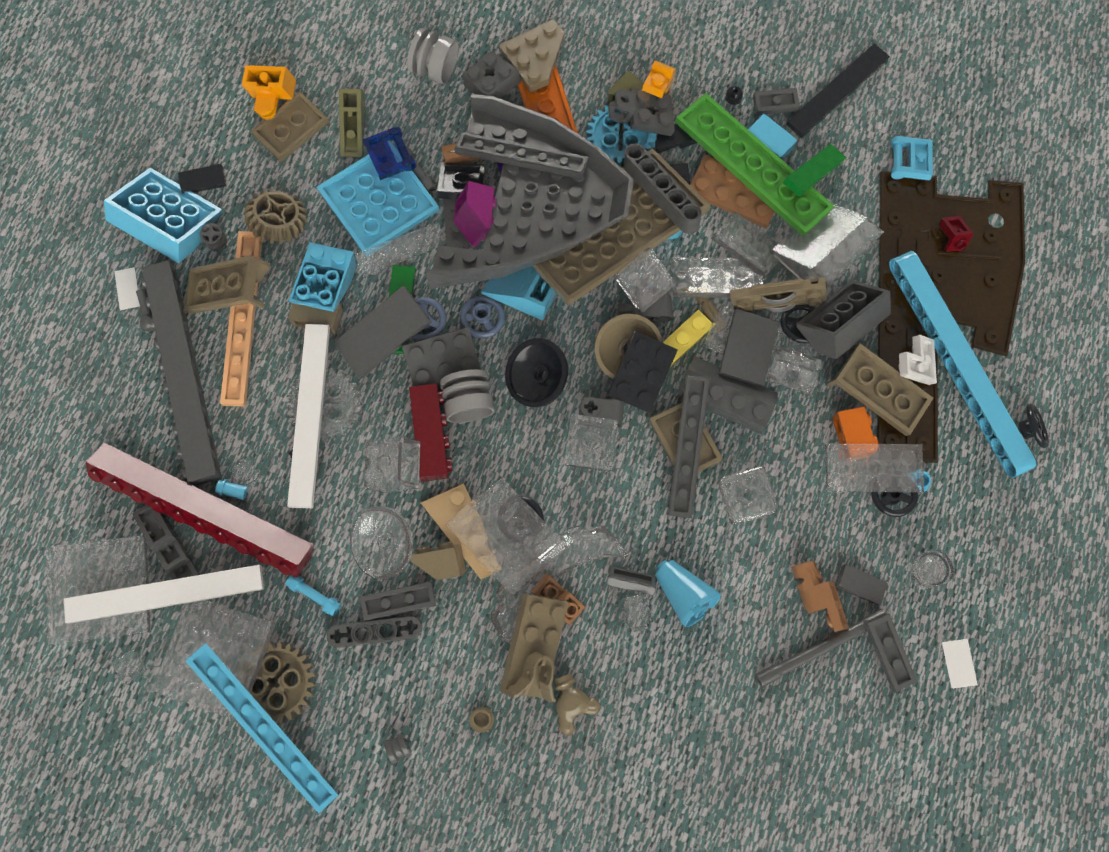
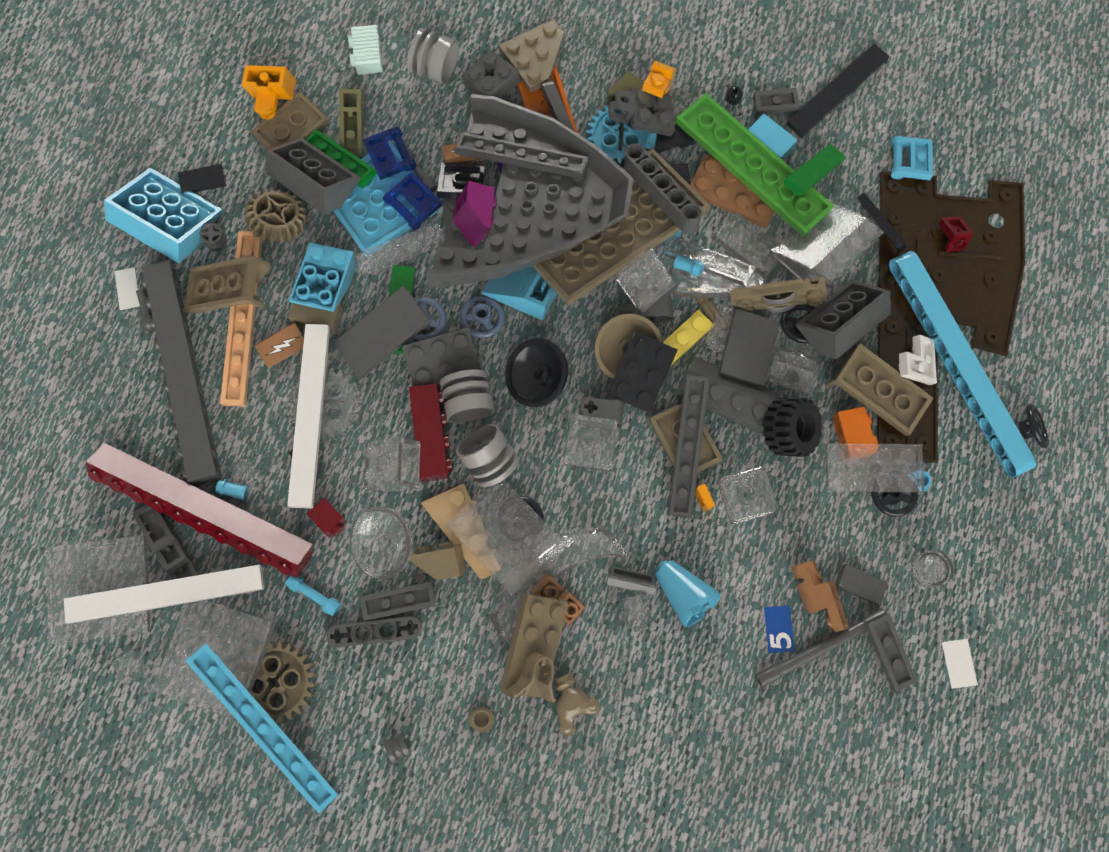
(280, 345): none -> medium nougat slope
(311, 174): none -> dark grey slope
(327, 518): none -> dark red brick
(343, 156): none -> green tile
(366, 49): none -> light aqua brick
(417, 195): none -> clear blue plate
(487, 455): none -> light grey wheel
(555, 103): none -> dark grey beam
(689, 265): none -> medium azure pin
(704, 498): none -> light orange tile
(713, 261): none -> clear tile
(779, 629): none -> blue sticker
(792, 427): none -> black tyre
(882, 223): none -> black tile

